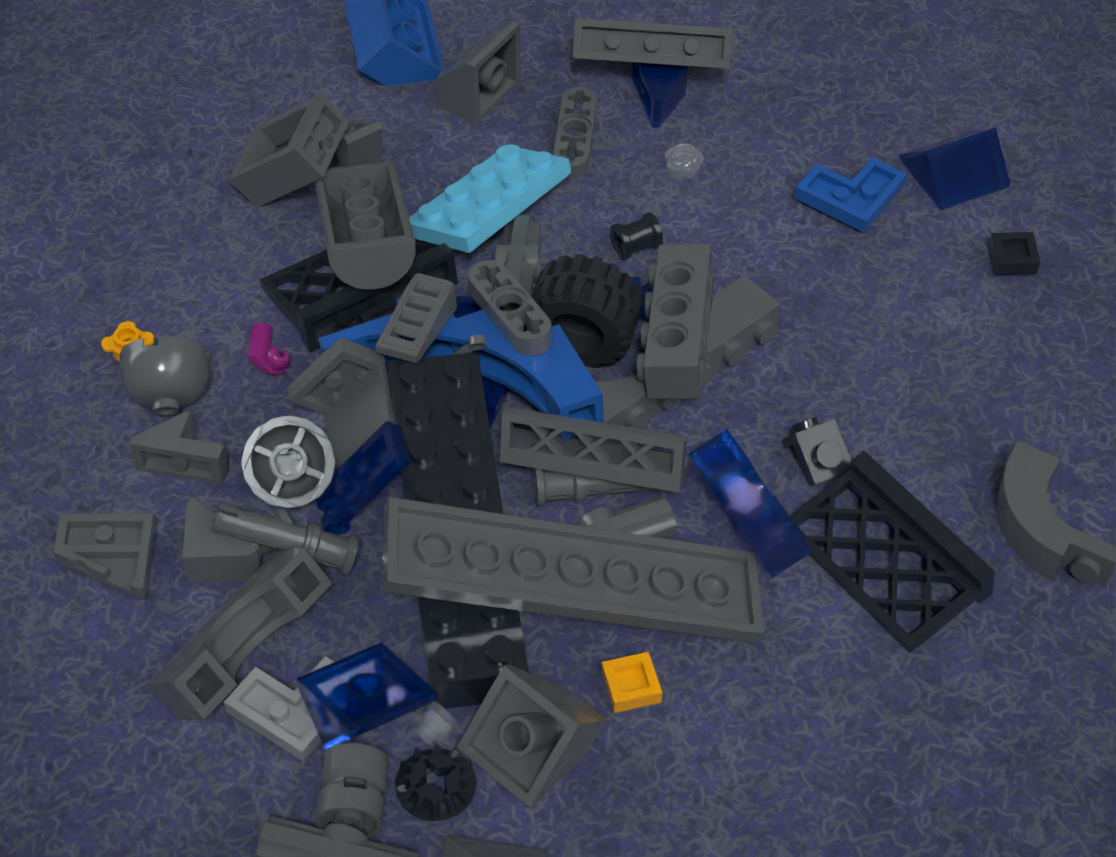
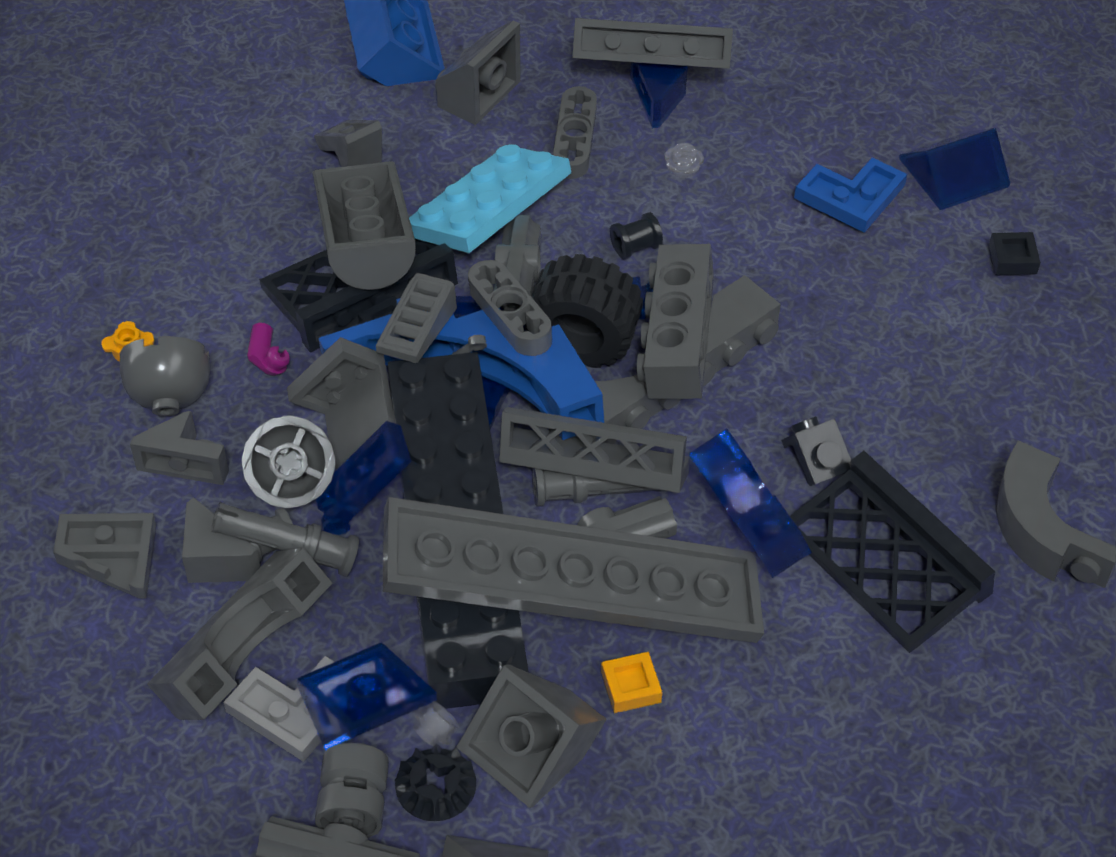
(287, 151): dark grey window -> none

